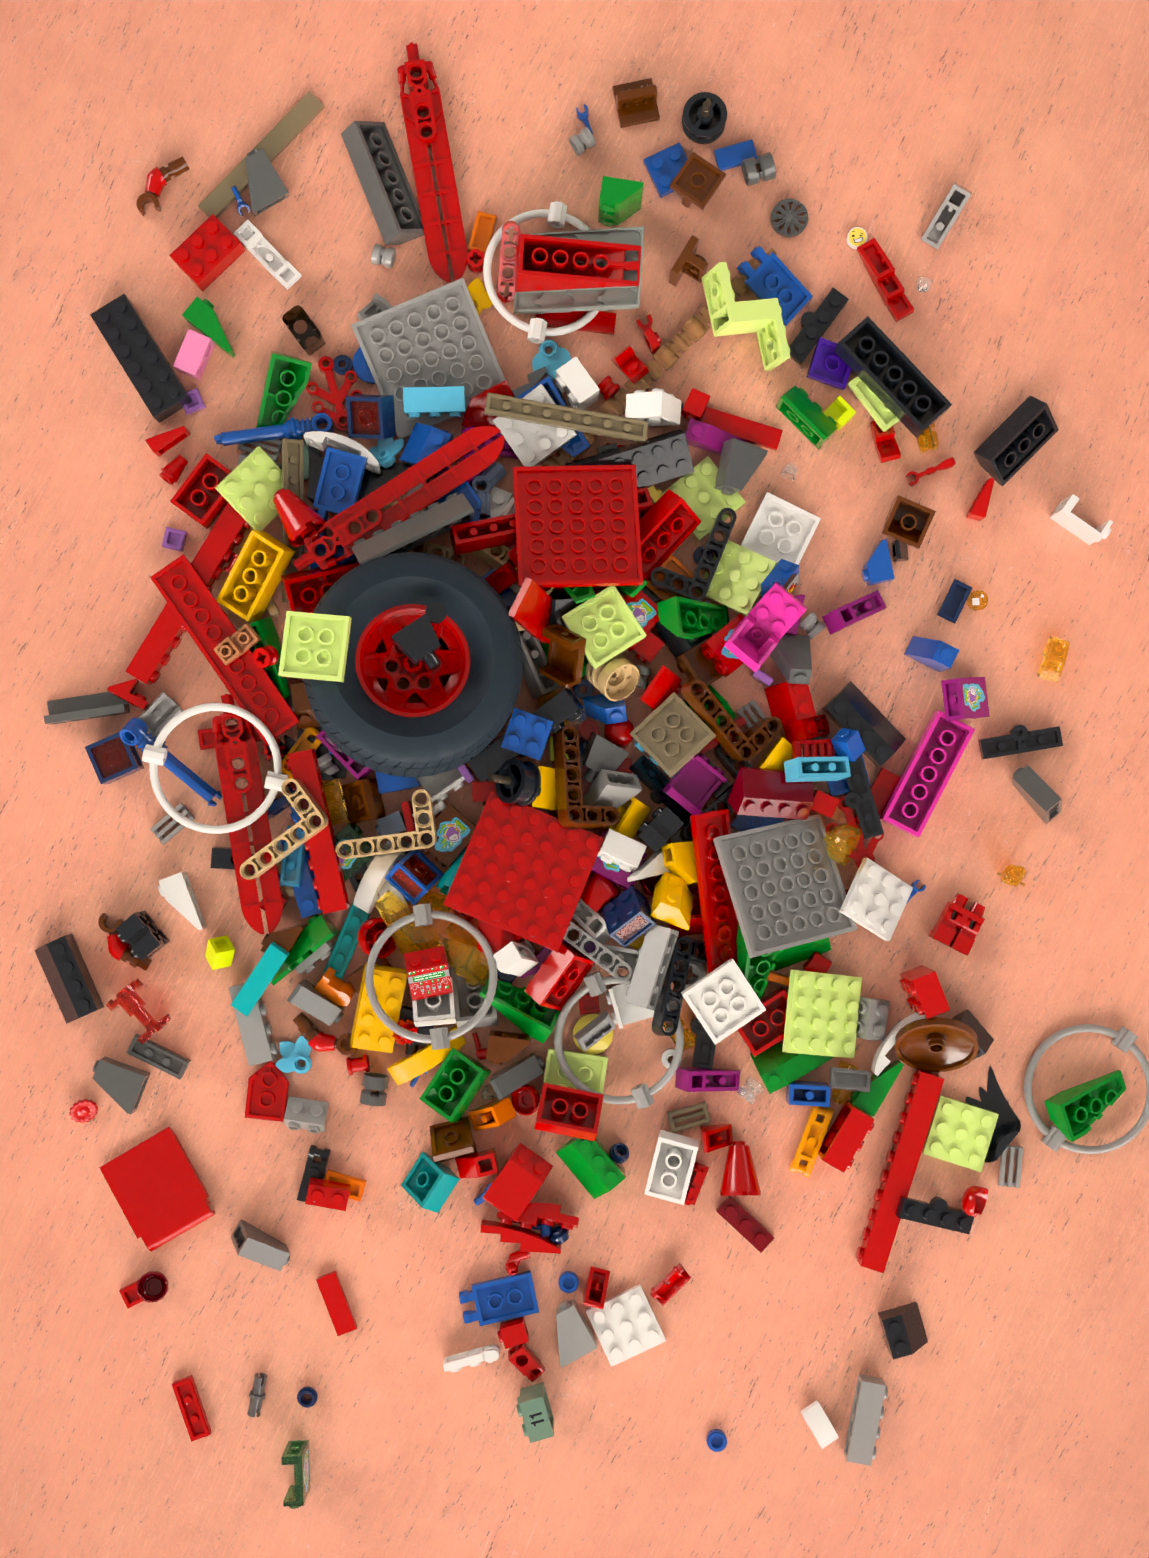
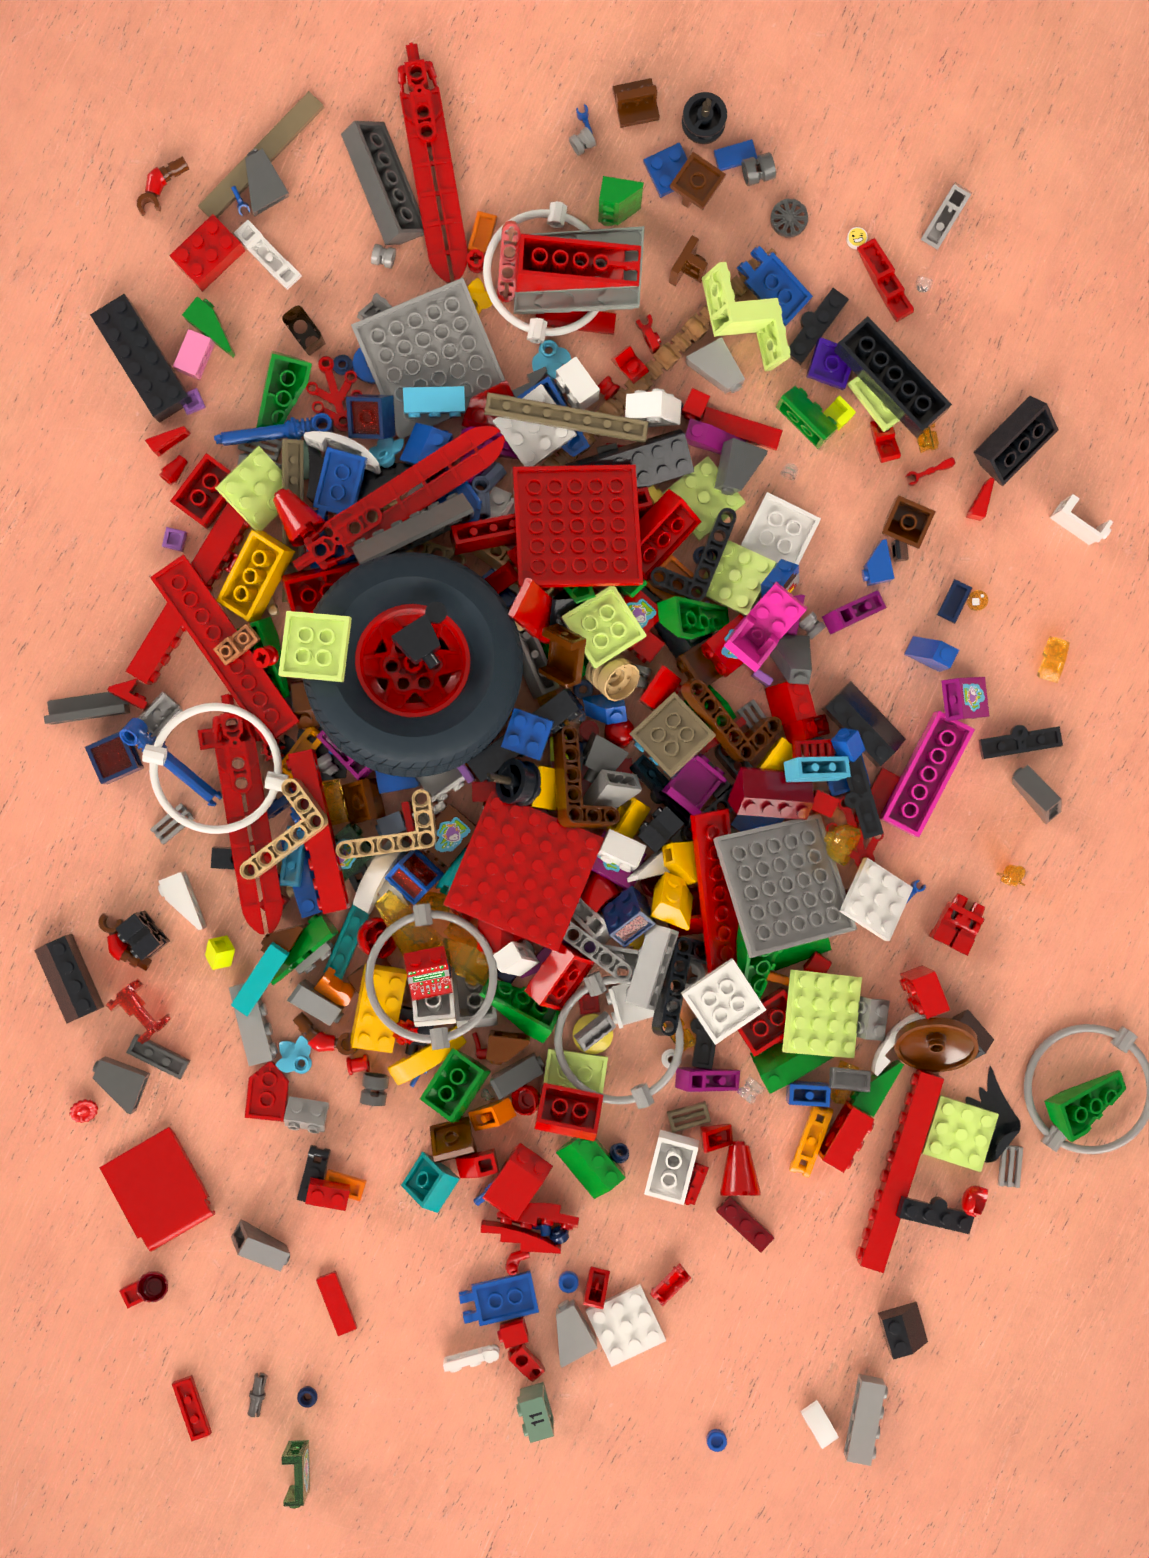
(717, 366): none -> light grey slope

